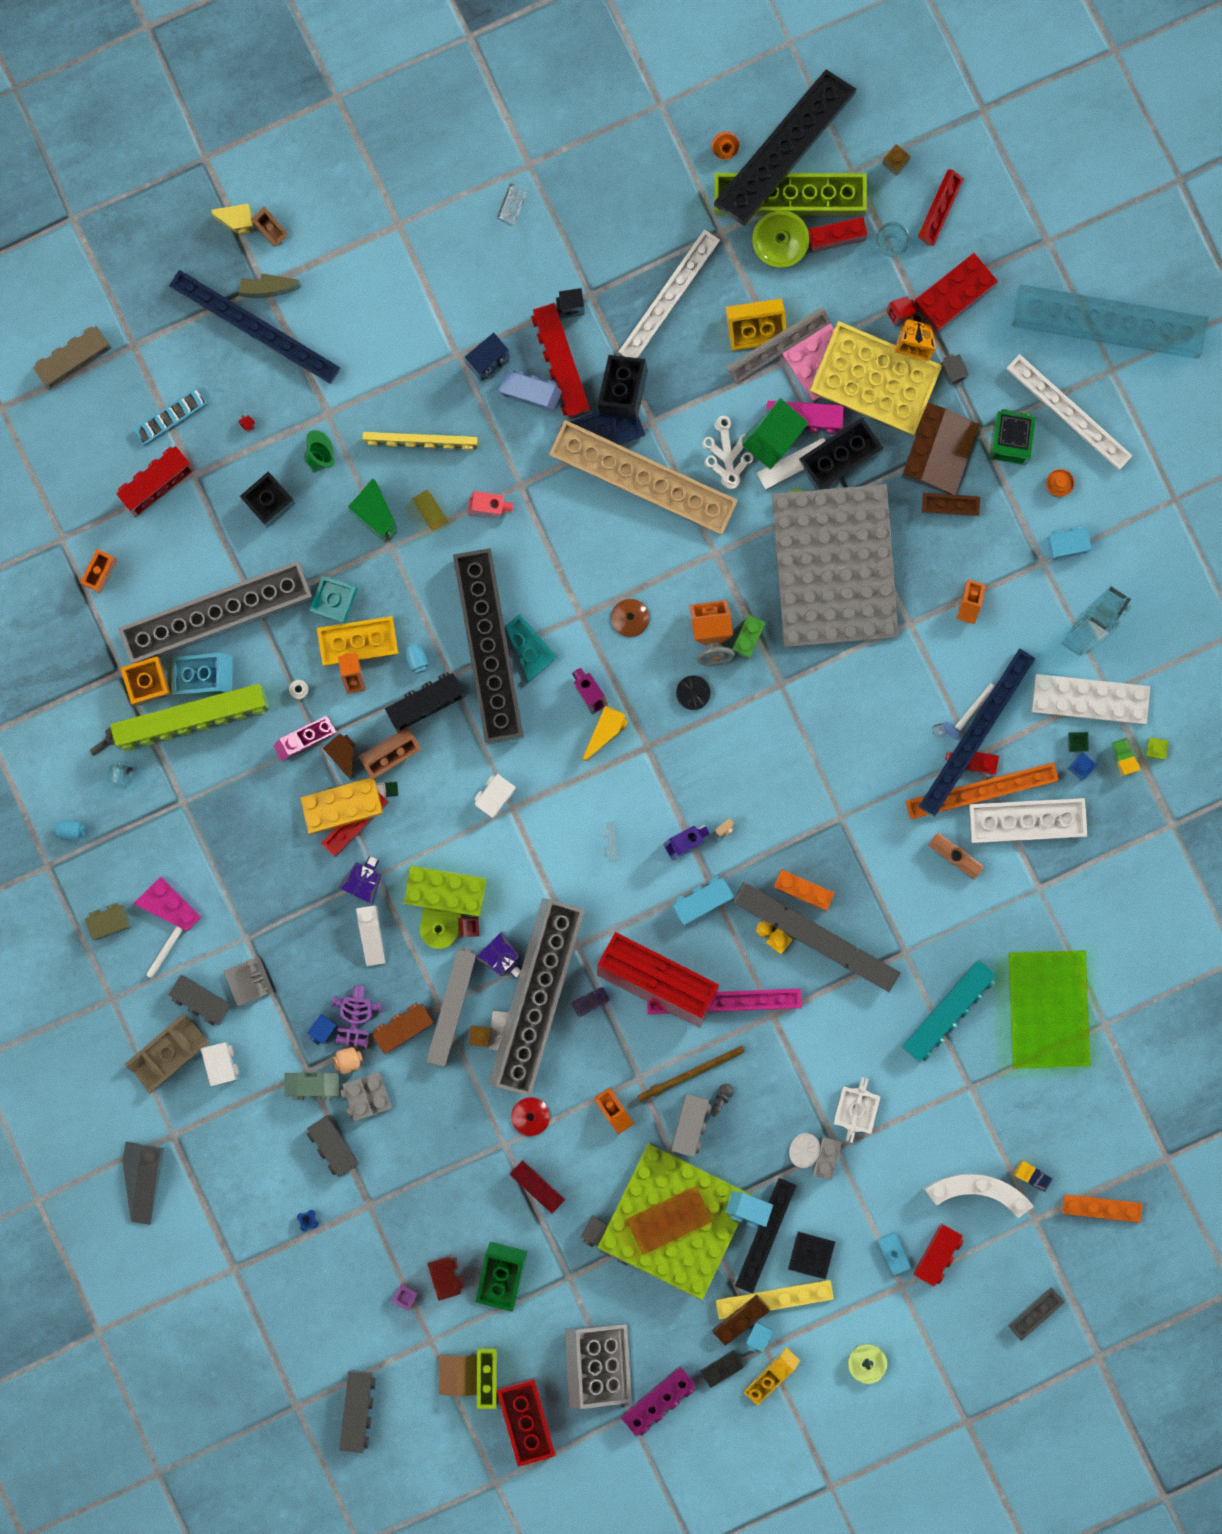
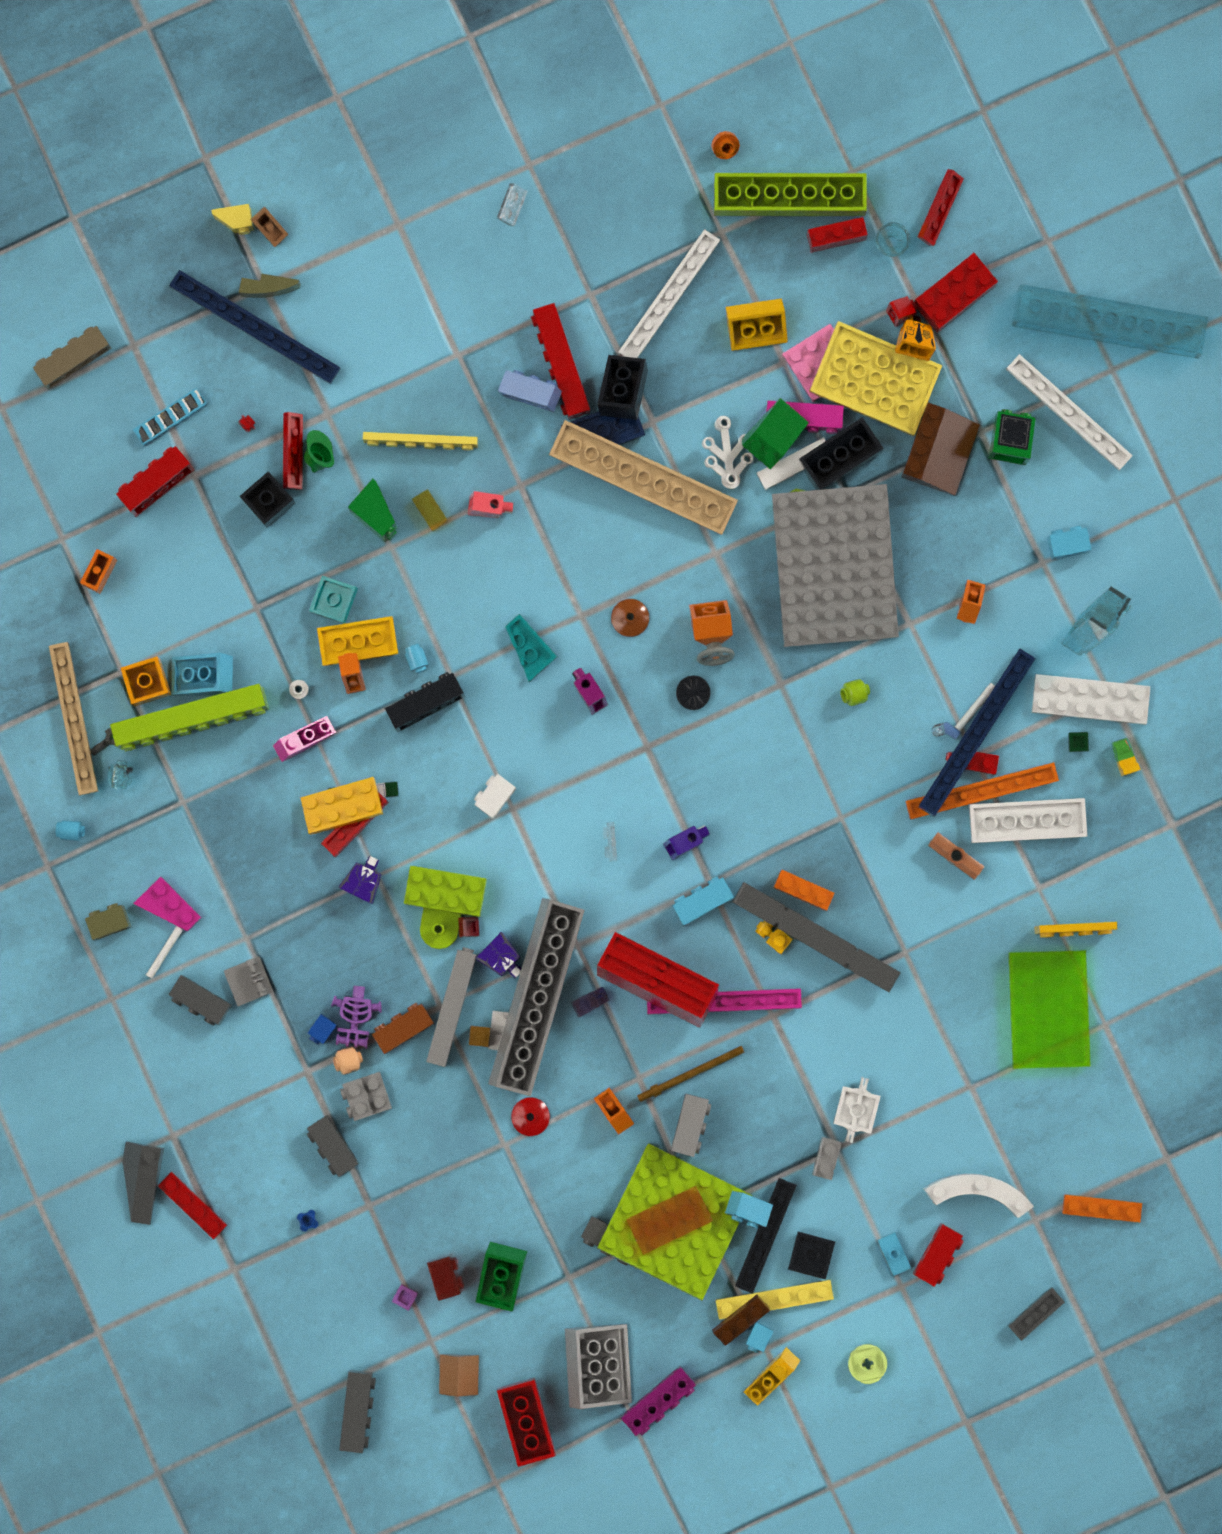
(73, 718): none -> tan plate
(167, 1053): dark tan piece -> none
(192, 1205): none -> red plate
(216, 613): light grey brick -> none
(220, 1063): white slope -> none
(292, 450): none -> red plate
(311, 1084): sand green brick -> none
(342, 753): reddish brown slope -> none
(371, 935): white slope -> none
(389, 752): nougat brick -> none
(486, 1377): lime brick -> none
(487, 357): dark blue brick -> none
(488, 646): dark grey brick -> none
(537, 1186): dark red brick -> none
(570, 303): black brick -> none
(607, 728): yellow slope -> none
(721, 1369): pearl dark grey plate -> none
(725, 829): tan plate -> none
(725, 1092): dark grey bar -> none
(748, 637): bright green brick -> none
(776, 251): lime dish -> none
(778, 345): light grey tile -> none
(785, 147): black plate -> none
(804, 1150): white wheel -> none
(855, 692): none -> lime head
(896, 159): pearl gold brick -> none
(948, 1011): teal brick -> none
(950, 504): reddish brown plate -> none
(954, 369): dark grey brick -> none
(1032, 1176): leg -> none
(1060, 483): orange plate -> none
(1082, 766): blue brick -> none
(1083, 929): none -> yellow plate
(1157, 748): lime plate -> none

